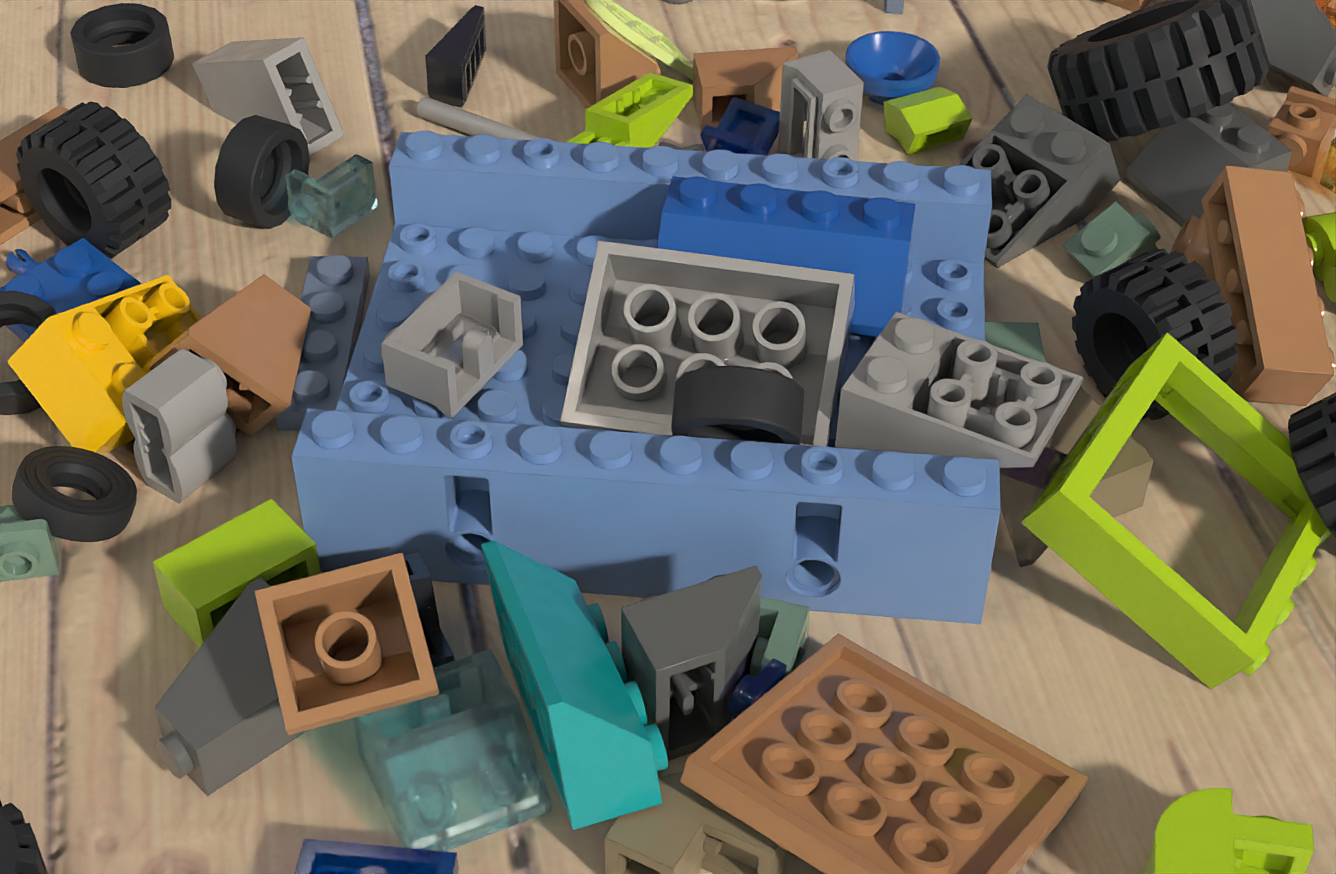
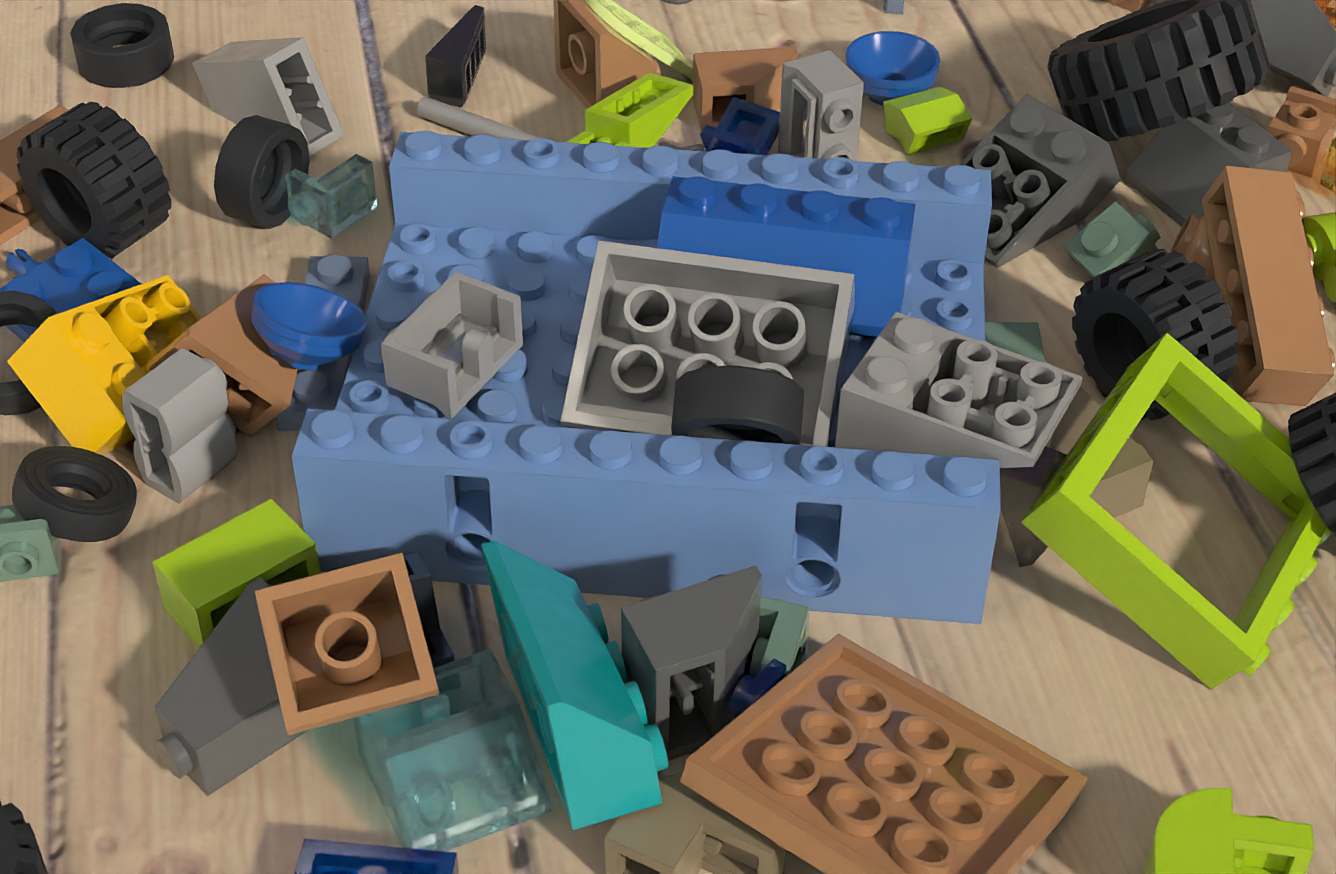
(307, 323): none -> blue piece

